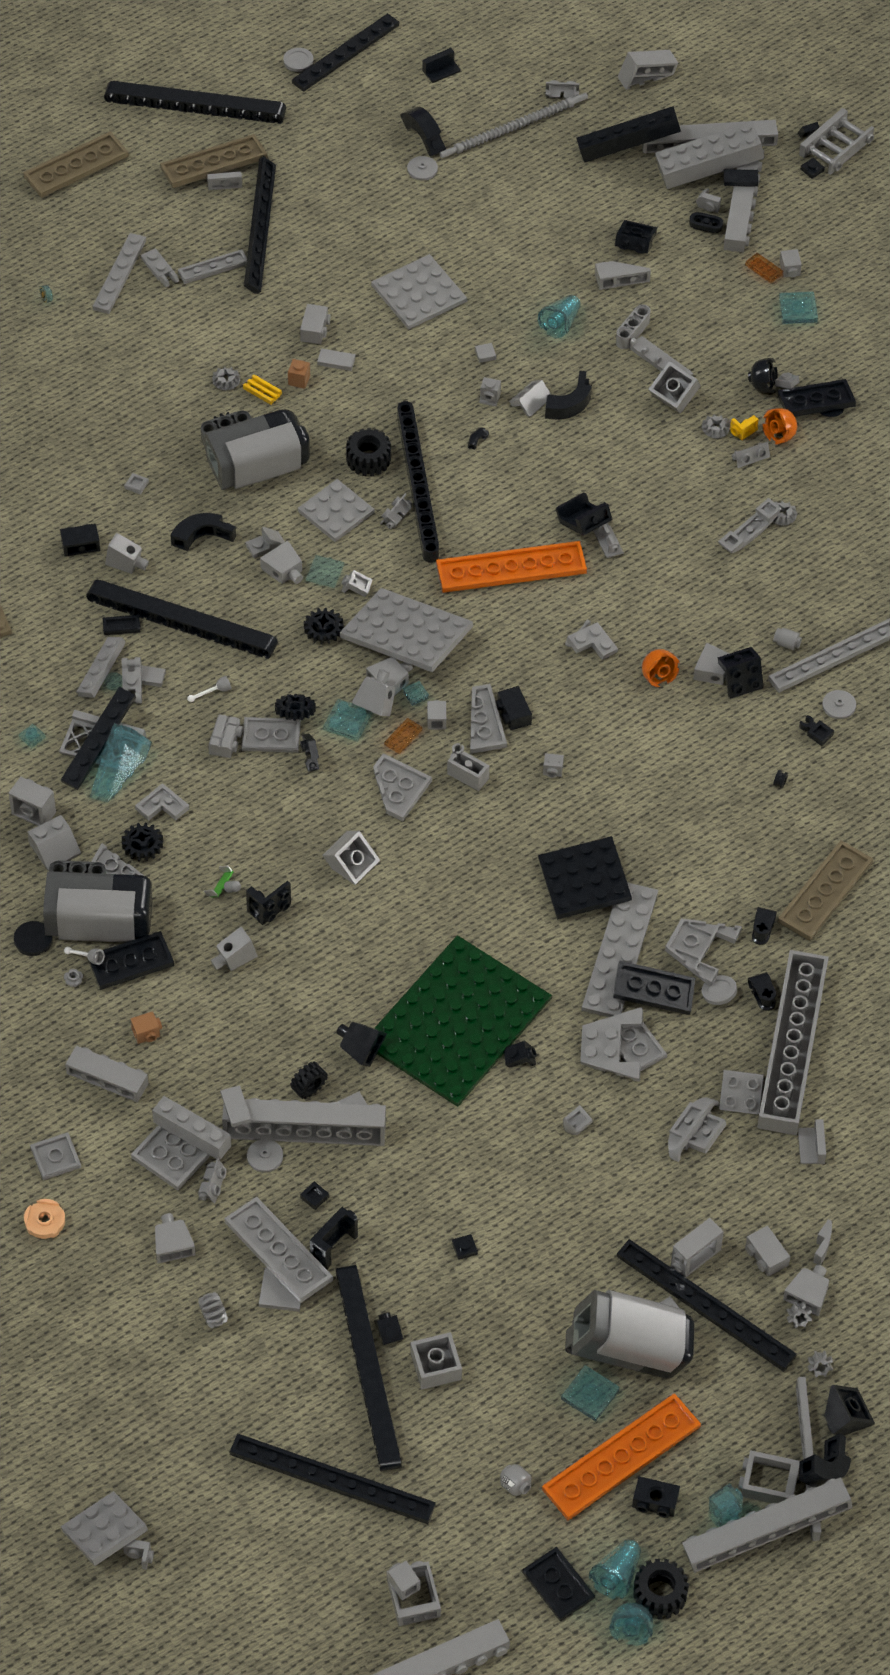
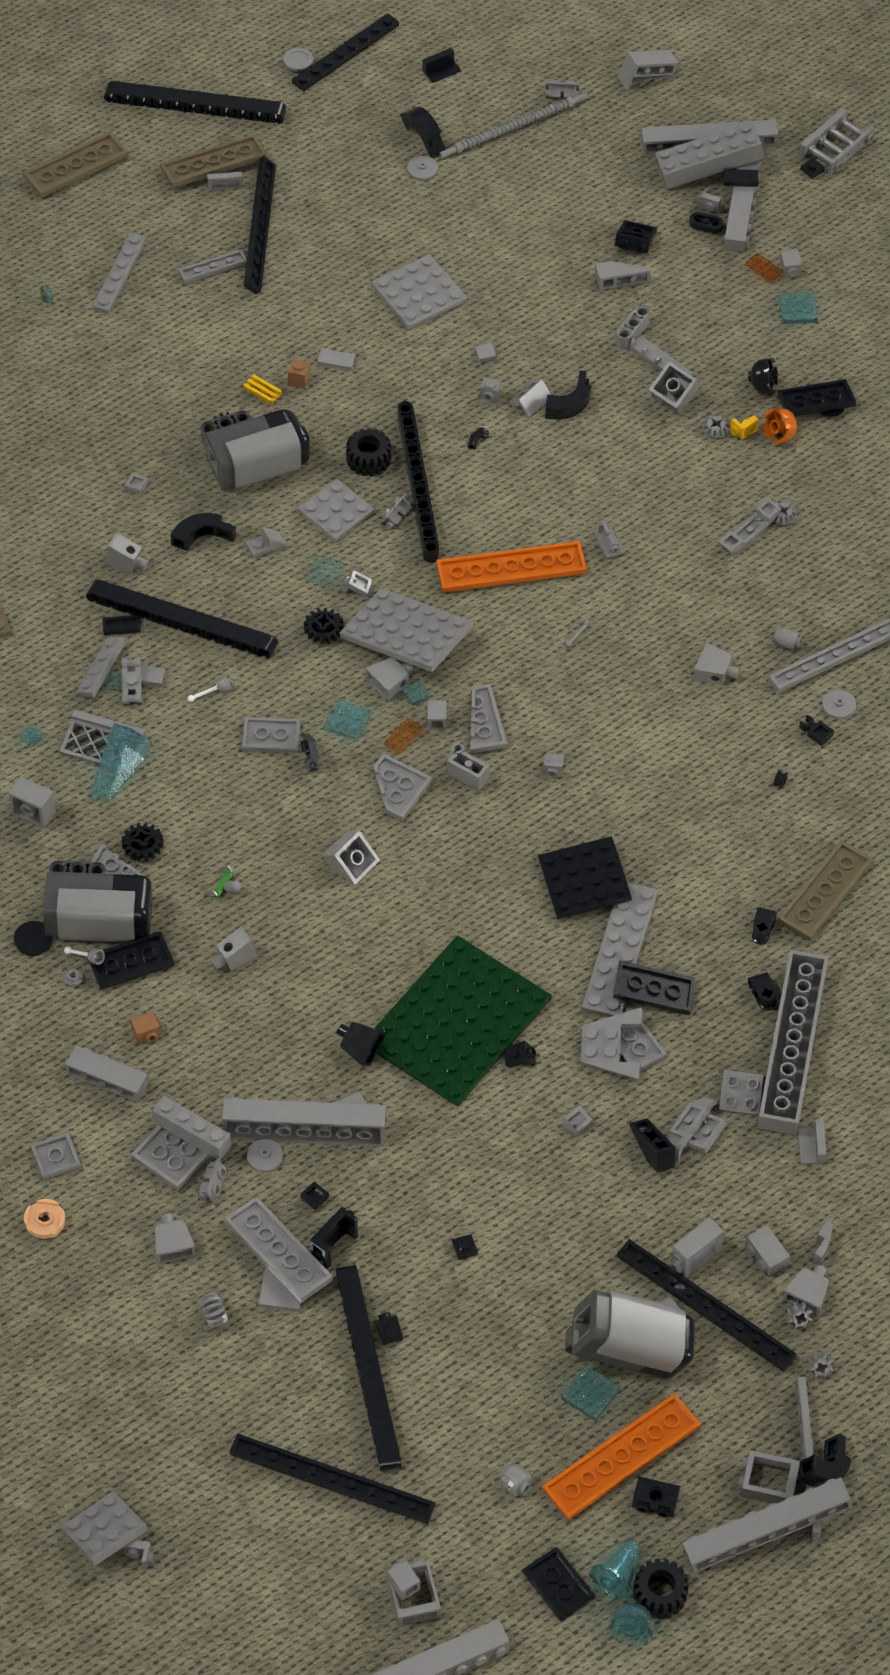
(53, 841): light grey slope -> none
(80, 539): black brick -> none
(97, 738): black plate -> none
(159, 267): light grey hinge -> none
(162, 799): light grey plate -> none
(221, 383): light grey gear -> none
(224, 736): light grey brick -> none
(235, 1106): light grey tile -> none
(266, 908): black bracket -> none
(282, 564): light grey torso -> none
(295, 707): black gear -> none
(309, 1080): black tyre -> none
(314, 324): light grey brick -> none
(376, 694): light grey torso -> none
(436, 1360): light grey brick -> none
(514, 708): black brick -> none
(559, 316): clear light blue cone -> none
(582, 515): black panel -> none
(593, 637): light grey plate -> none
(628, 134): black brick -> none
(654, 1145): none -> black slope
(660, 663): orange cylinder -> none
(691, 942): light grey wing -> none
(721, 991): light grey piece -> none
(725, 1505): clear light blue brick -> none
(742, 672): black bracket -> none
(751, 454): light grey hinge -> none
(787, 380): light grey plate -> none
(807, 130): black plate -> none
(846, 1411): black slope -> none

